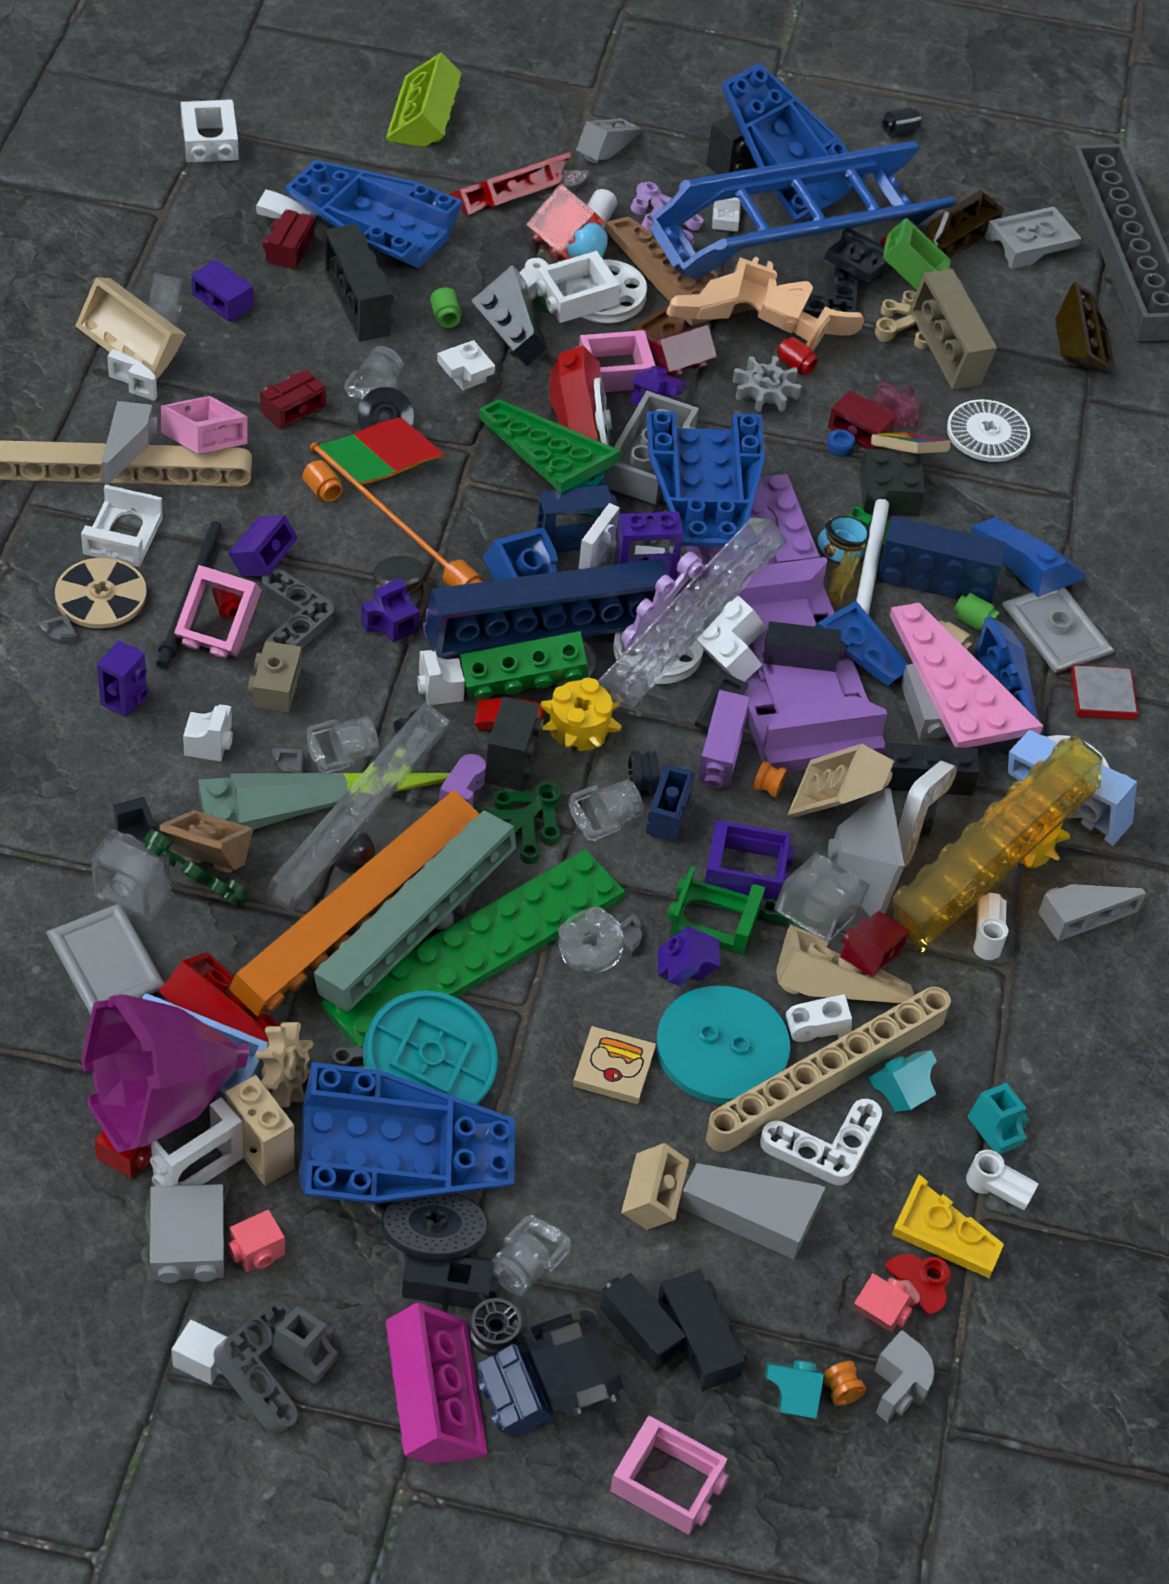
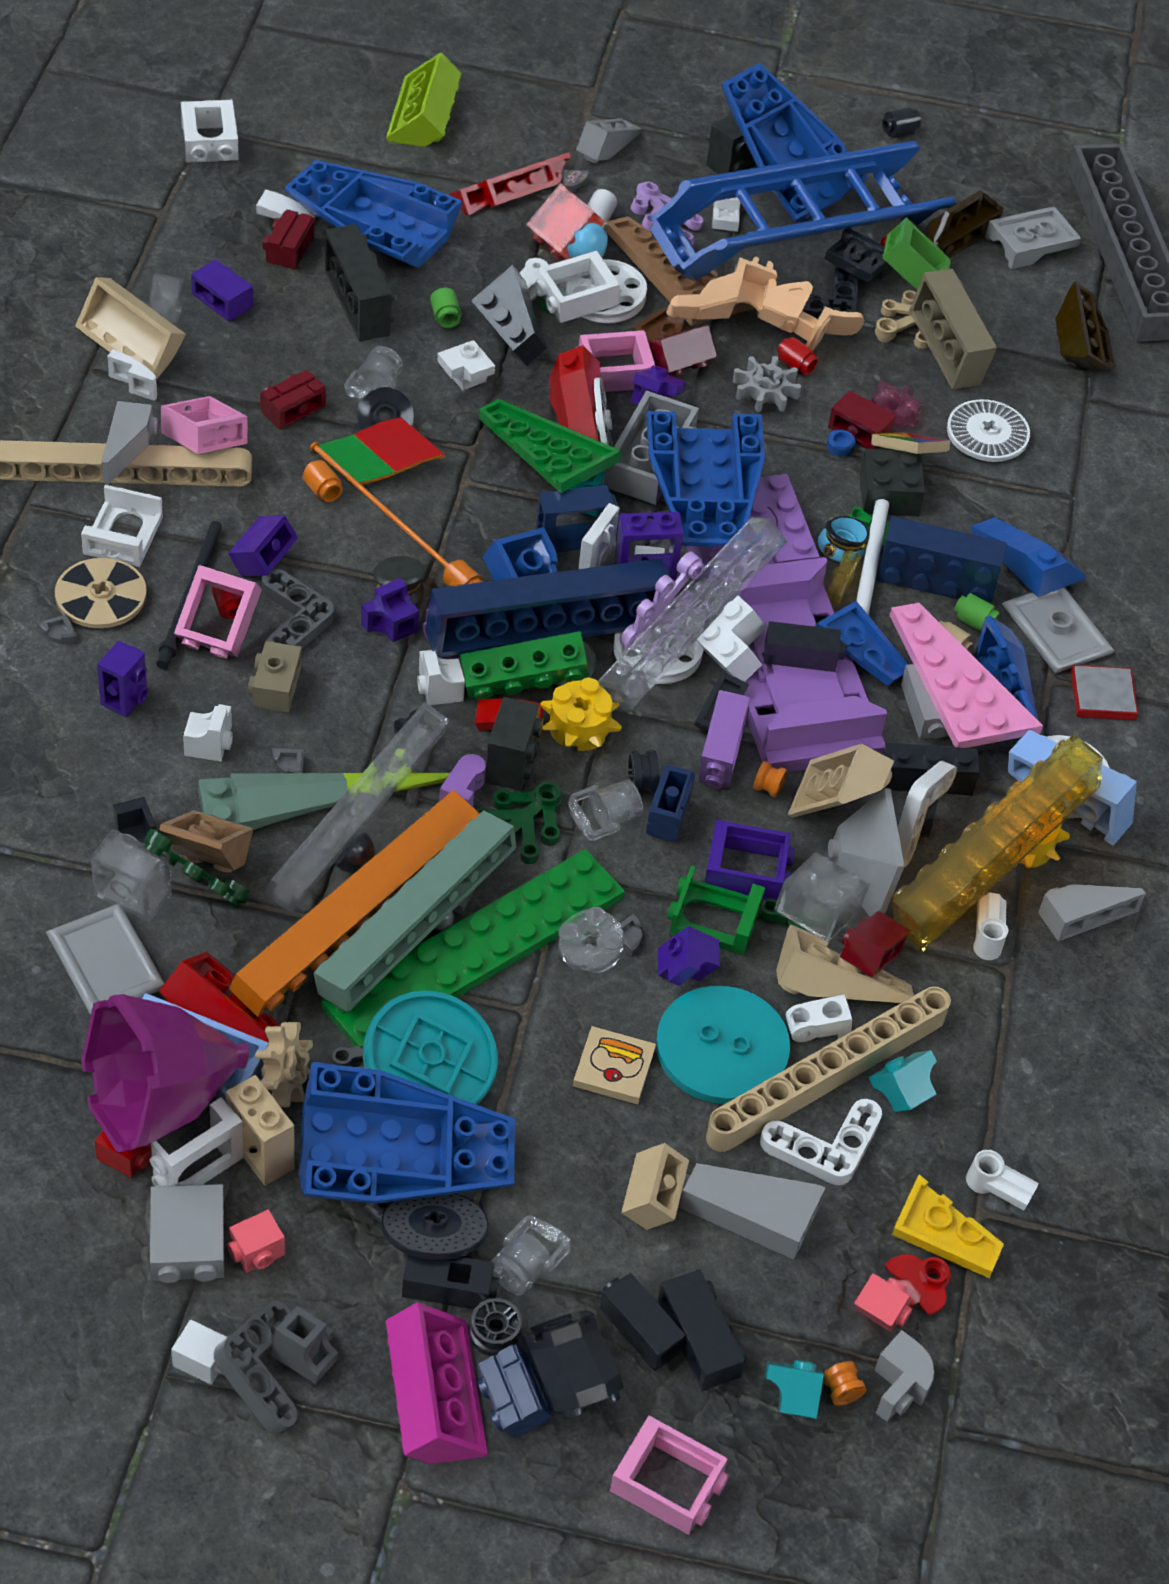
(349, 739): clear piece -> none
(1000, 1118): teal brick -> none

